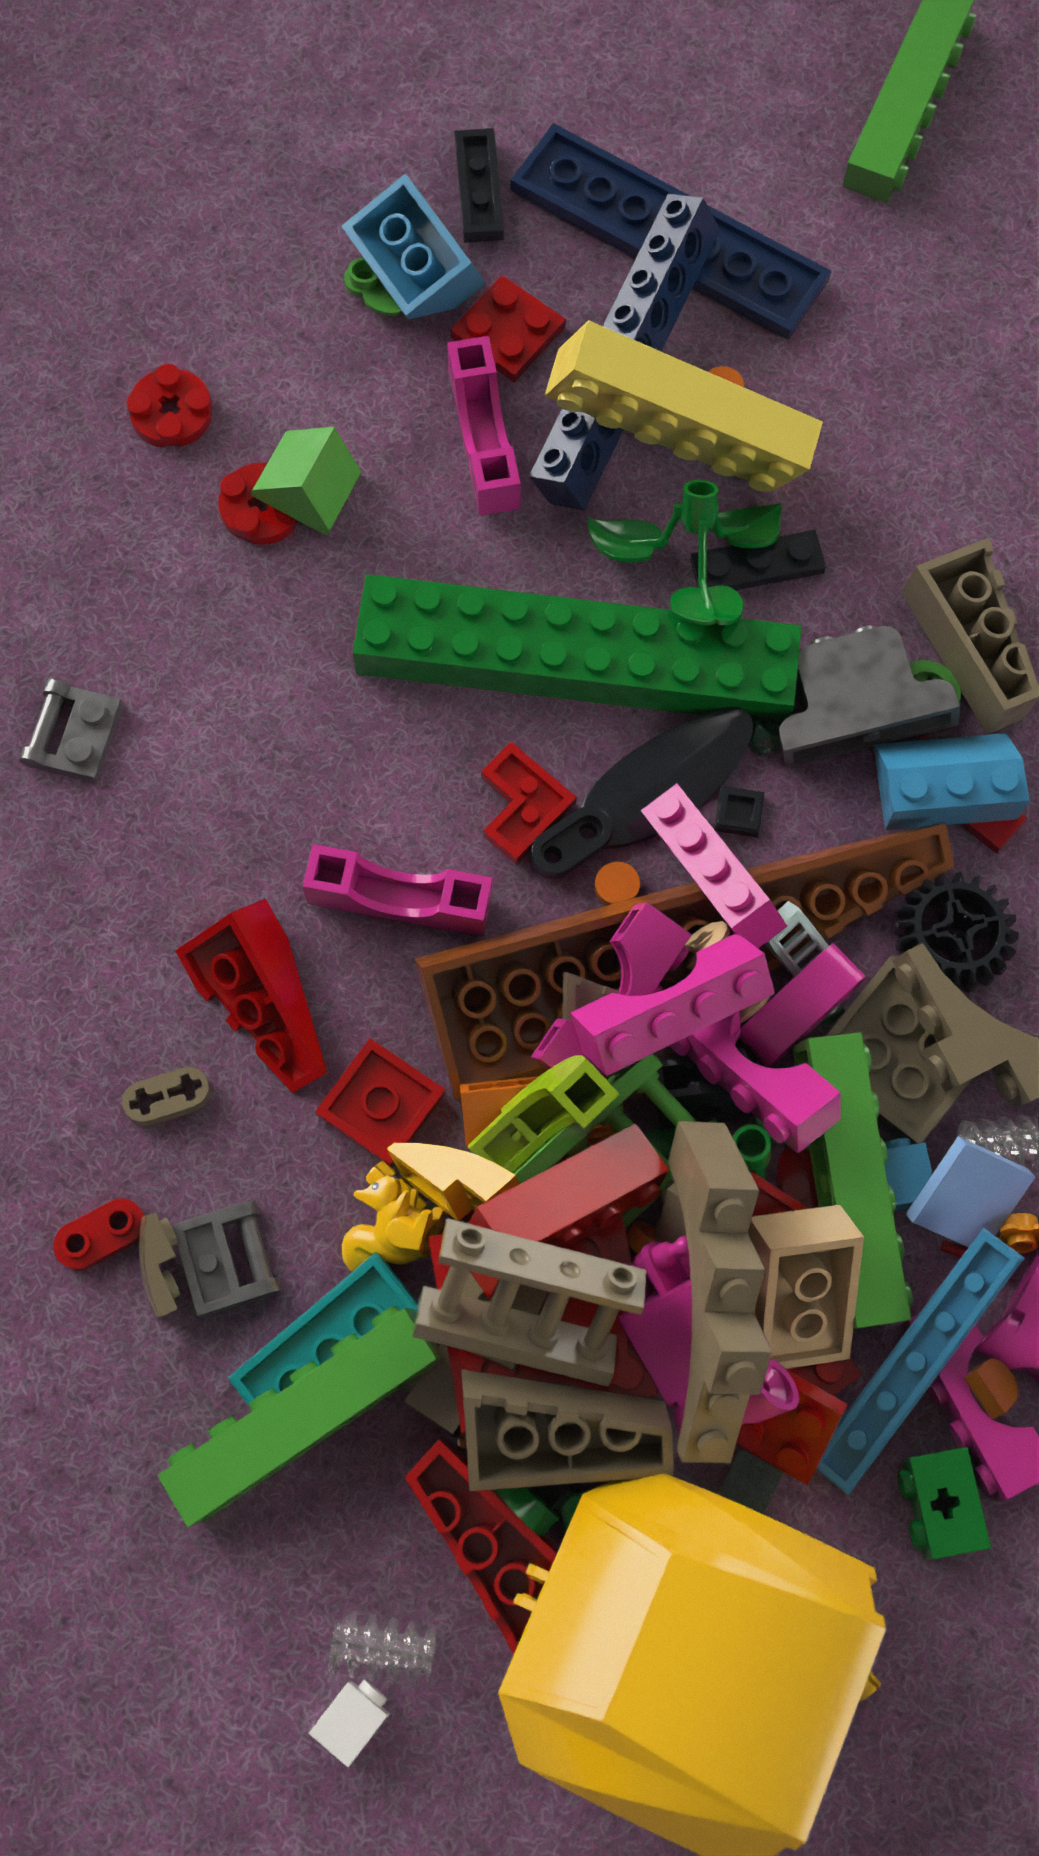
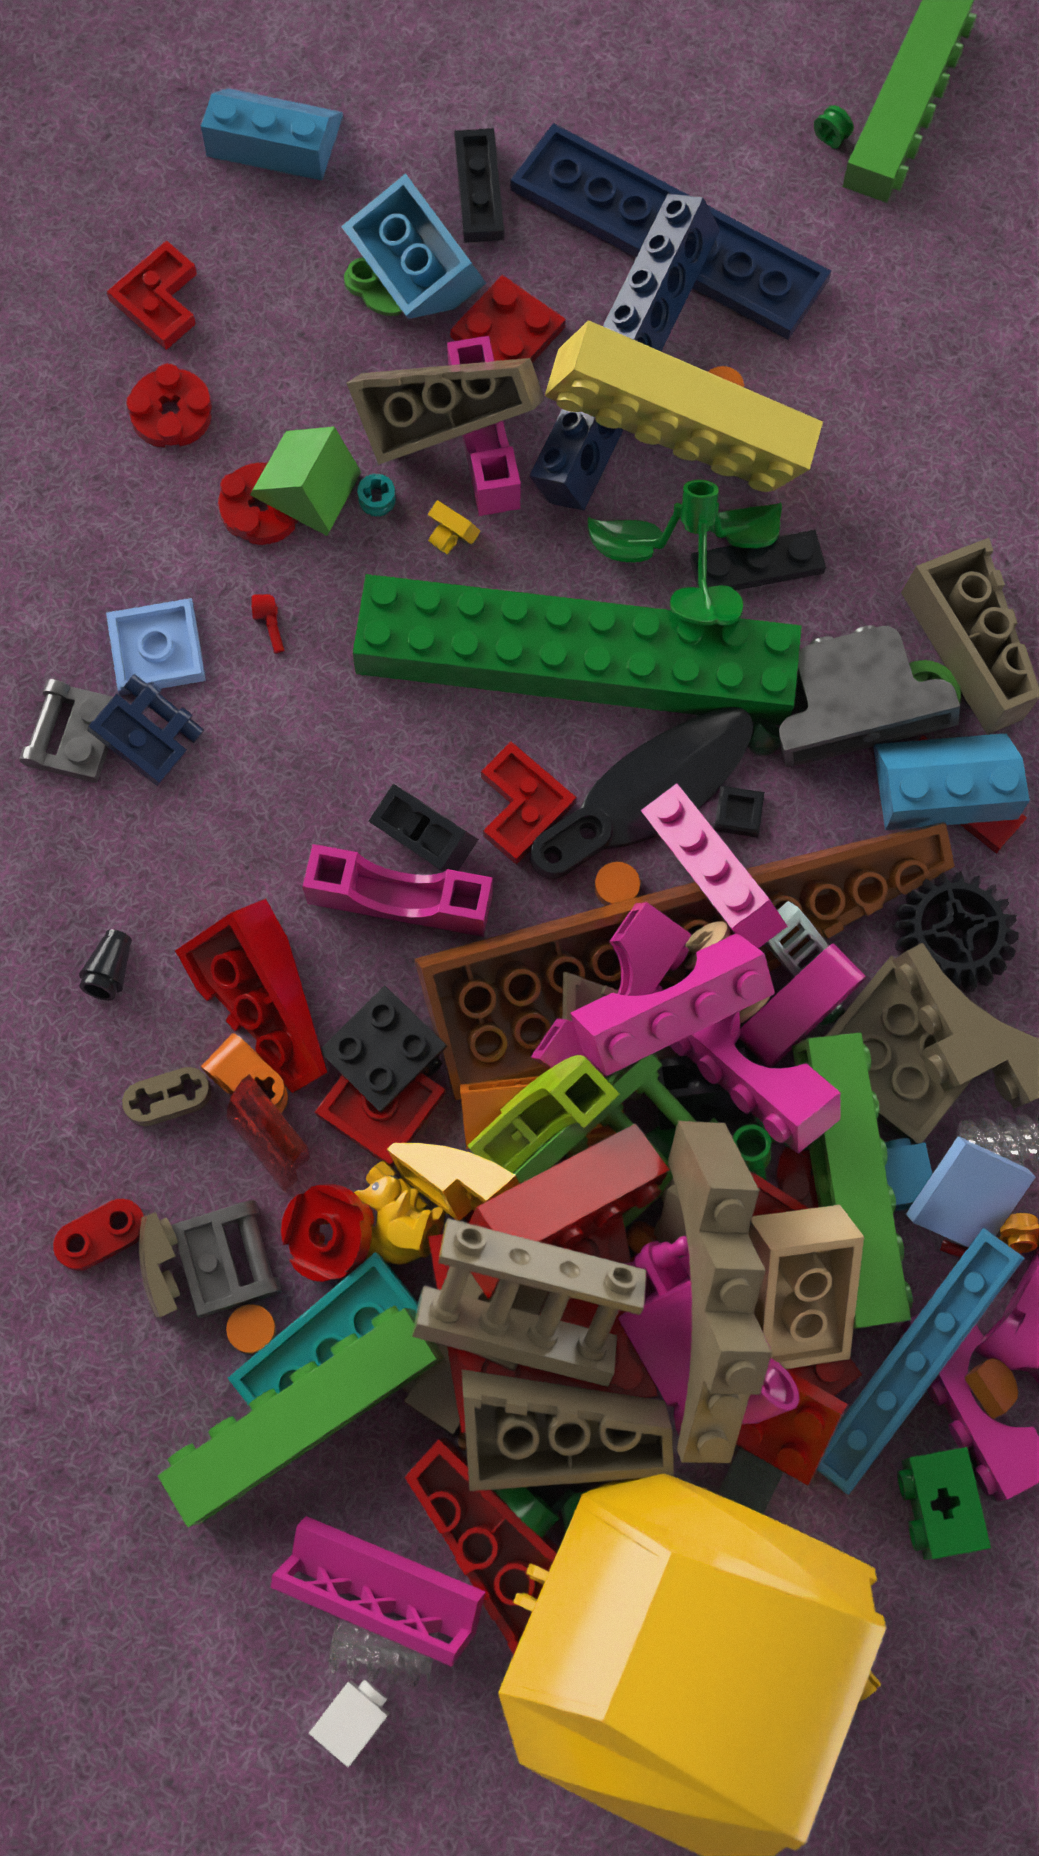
(106, 967): none -> black cone
(137, 738): none -> dark blue plate
(148, 294): none -> red plate
(156, 644): none -> light blue tile
(237, 1060): none -> orange piece
(250, 1328): none -> orange tile
(266, 608): none -> red hand
(266, 1132): none -> clear red slope
(269, 132): none -> dark azure slope
(350, 1225): none -> red plate
(364, 490): none -> teal bush
(384, 1049): none -> black hinge
(385, 1585): none -> dark pink fence
(423, 829): none -> black brick
(434, 404): none -> dark tan wedge
(451, 528): none -> yellow tile
(833, 126): none -> green bush

